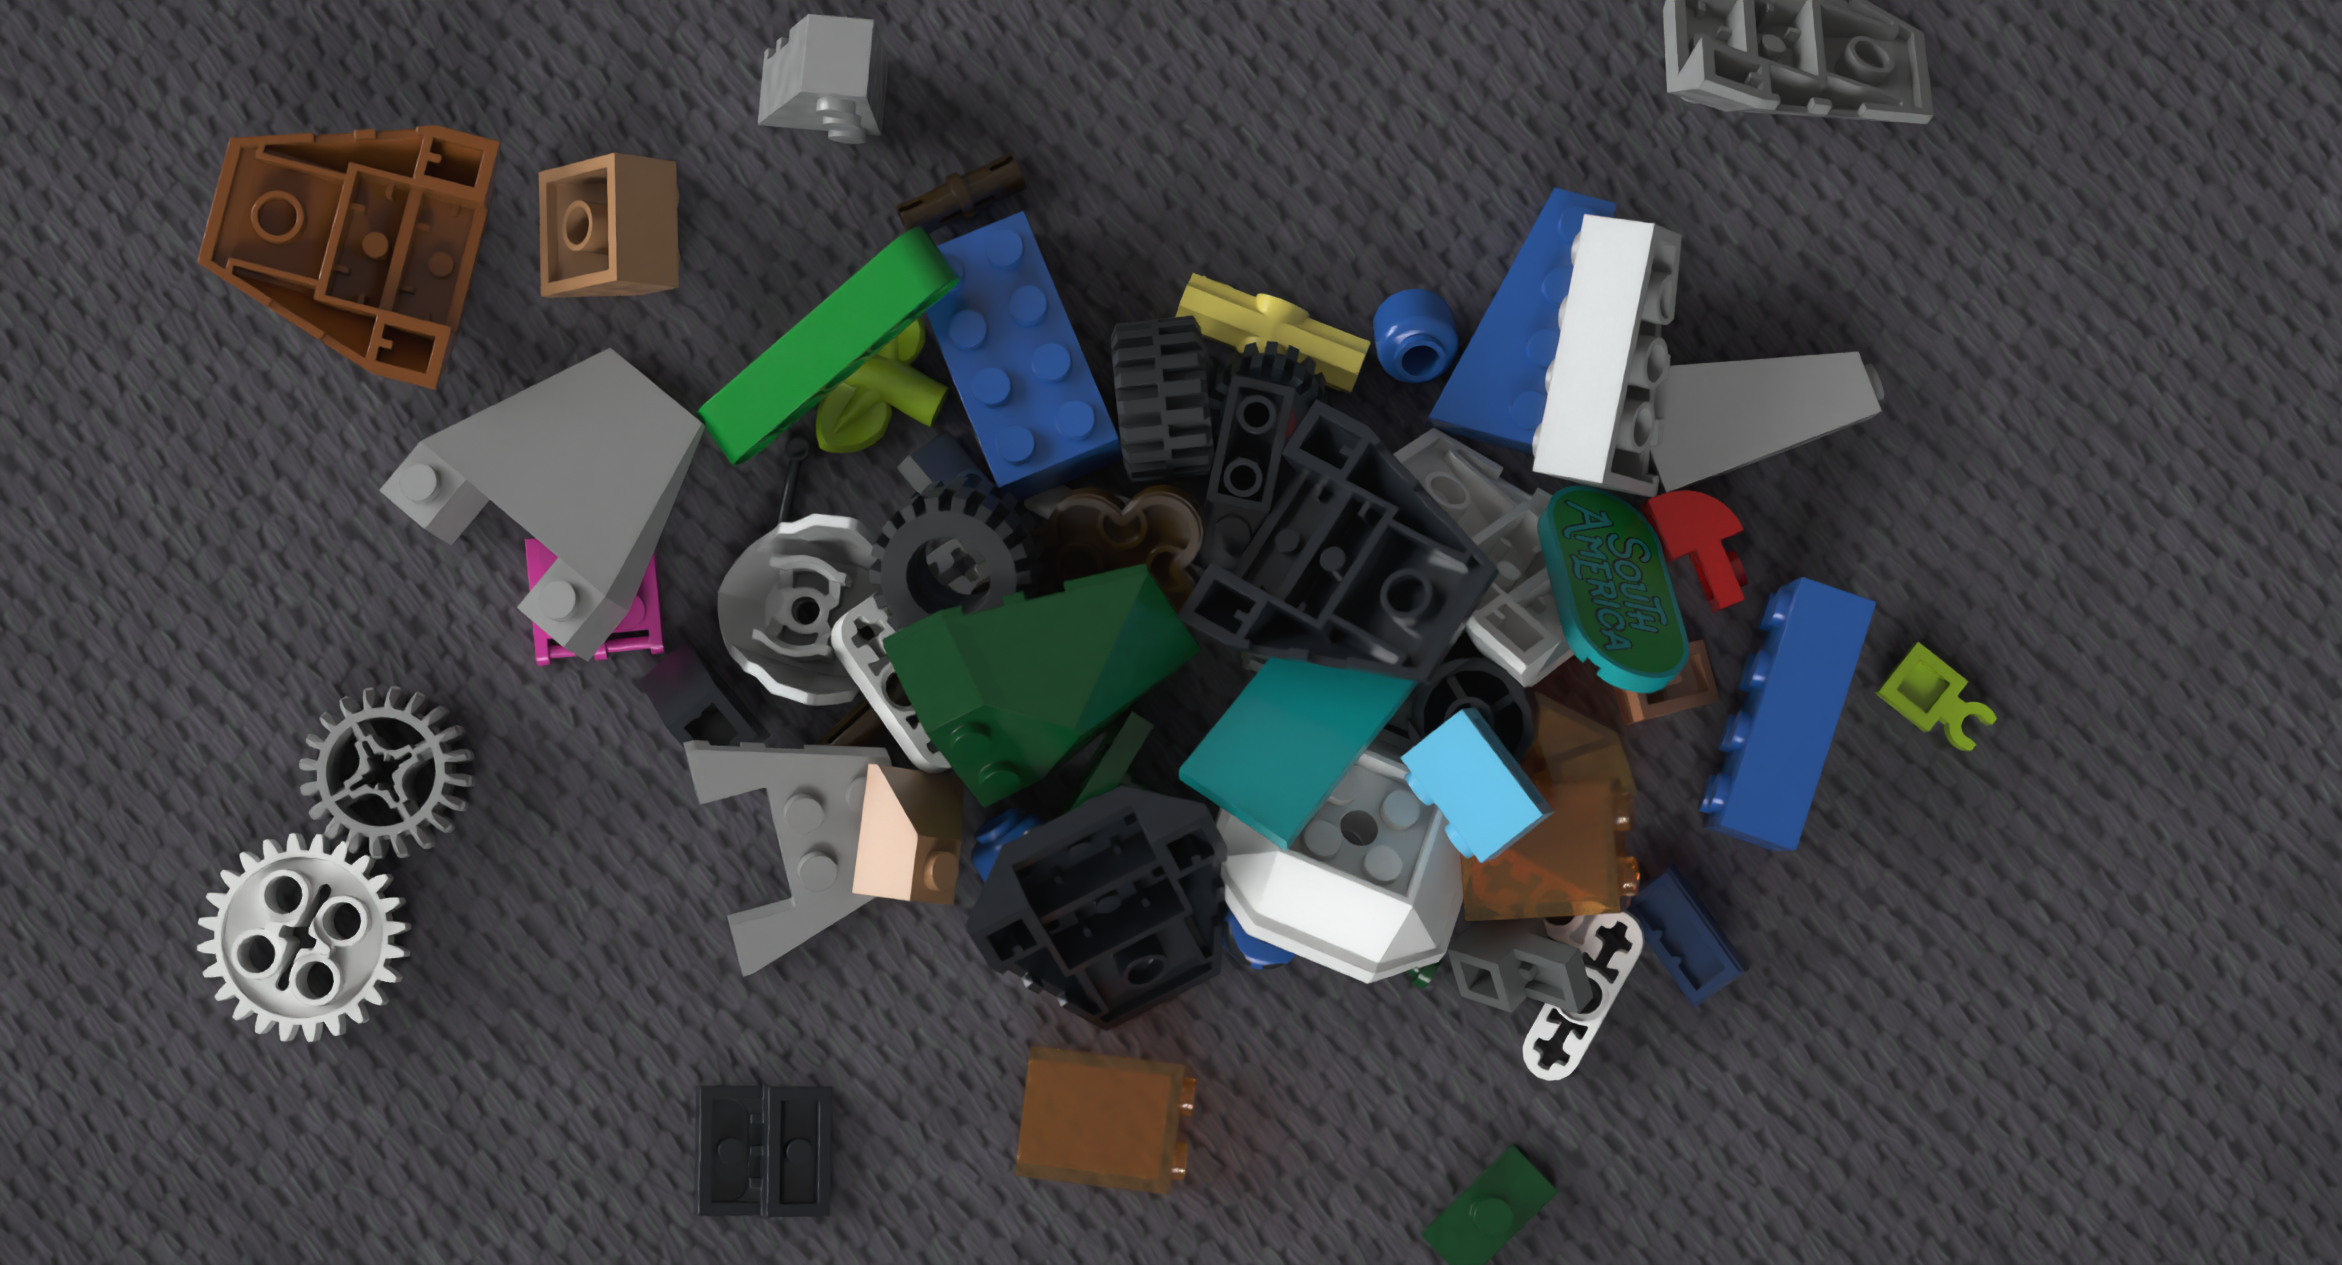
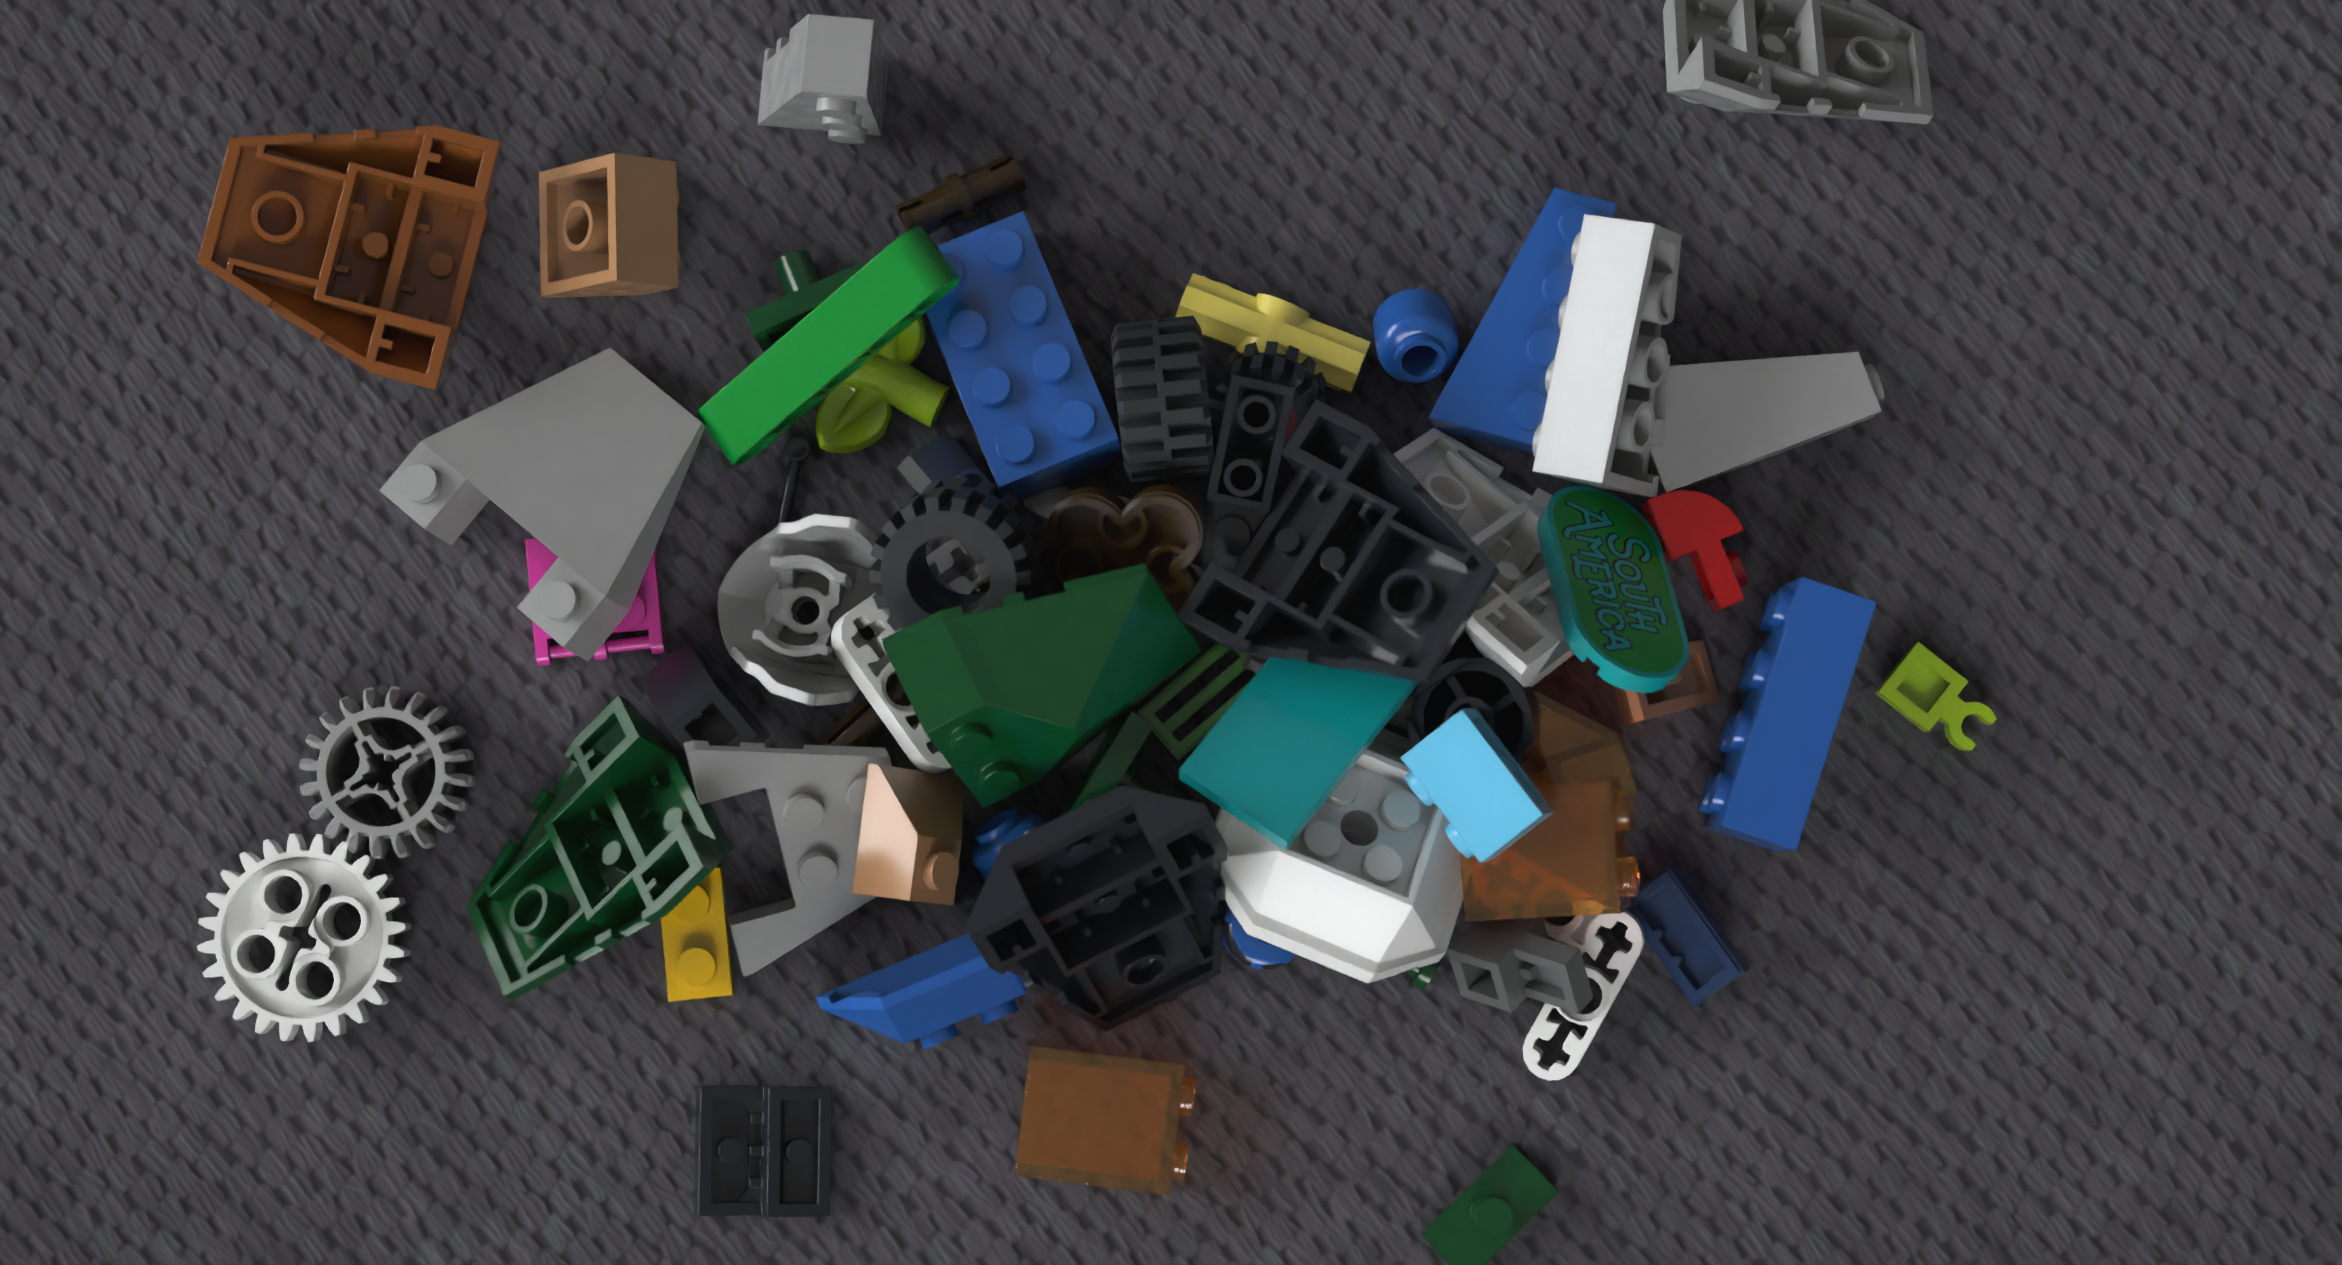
(601, 857): none -> dark green wedge
(699, 943): none -> yellow plate
(803, 294): none -> dark green tile
(927, 994): none -> blue wedge
(1164, 730): none -> bright green tile

